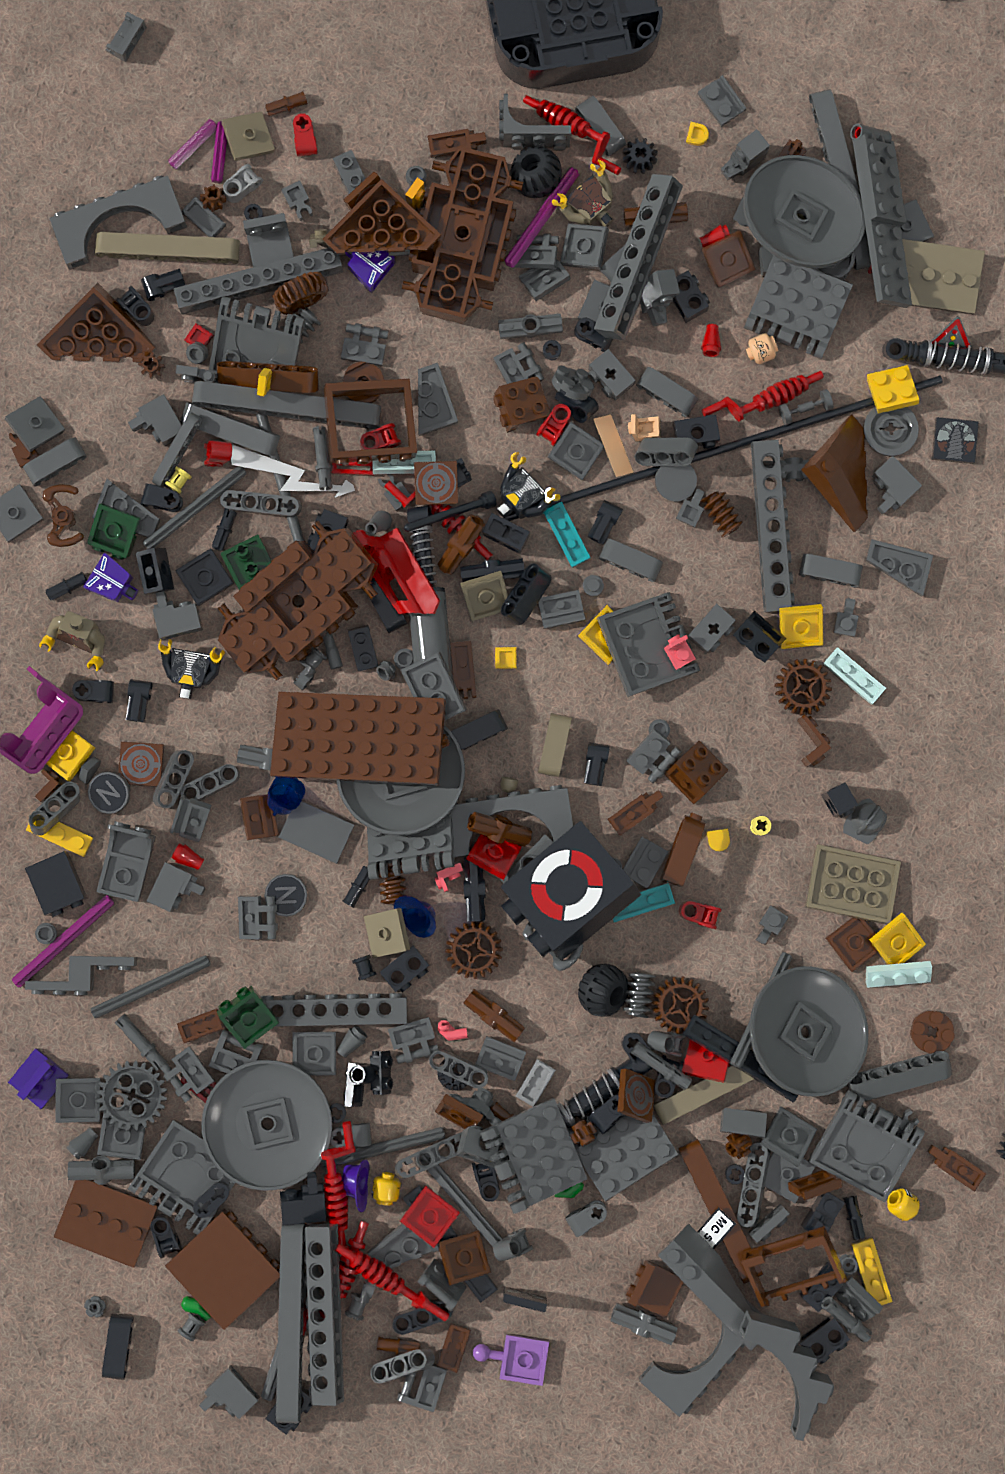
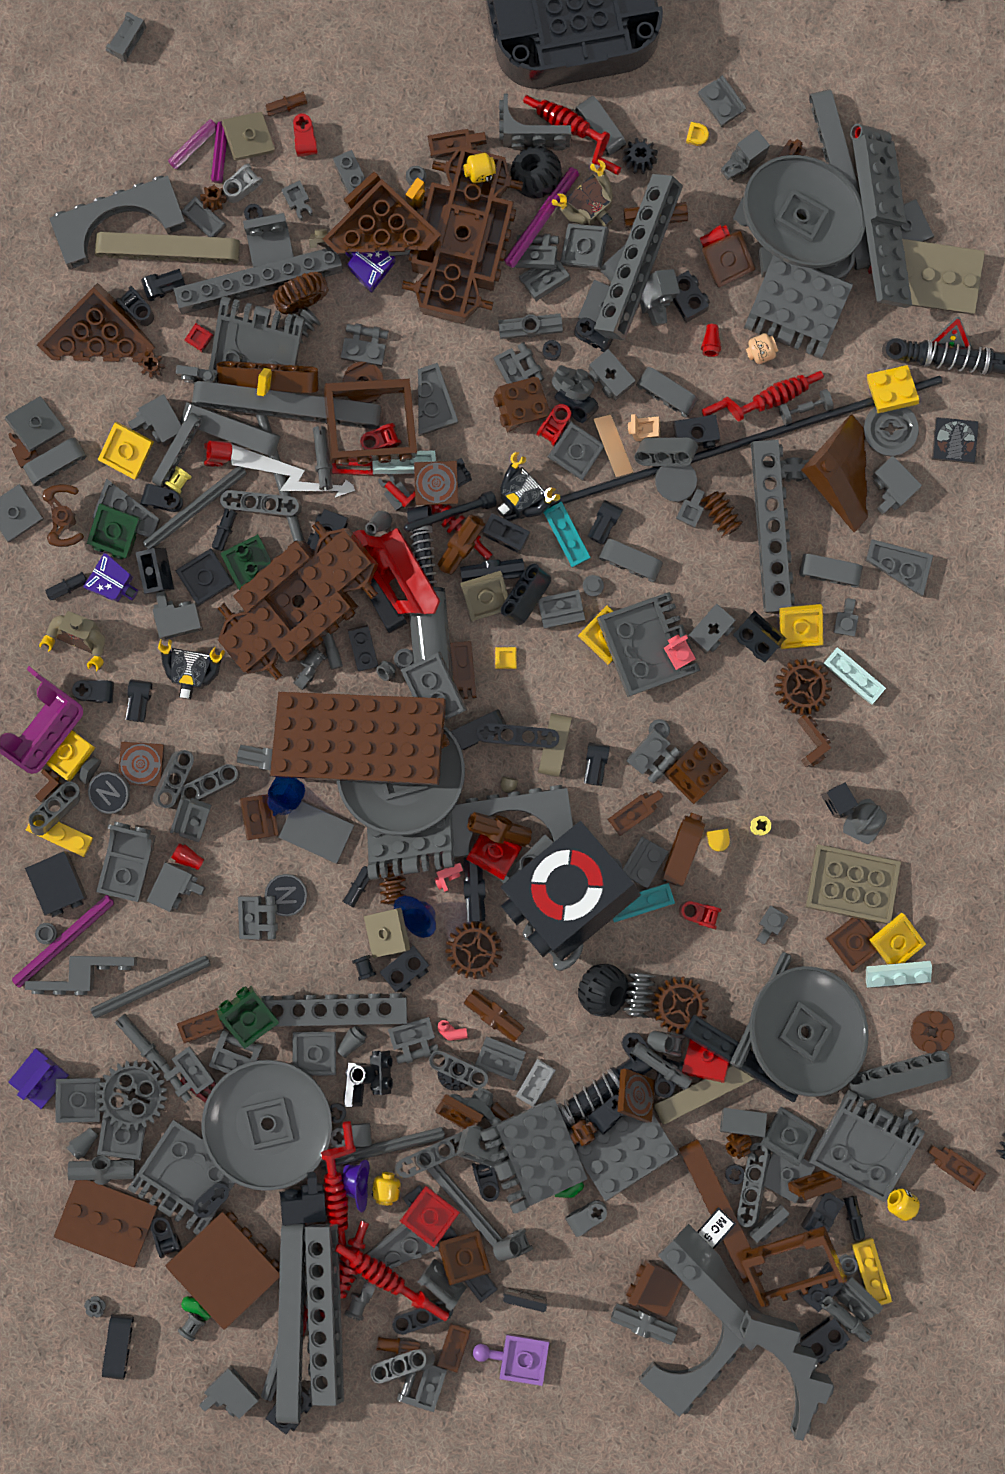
(125, 450): none -> yellow plate
(197, 352): dark grey tile -> none
(479, 167): none -> yellow head
(517, 735): none -> black beam

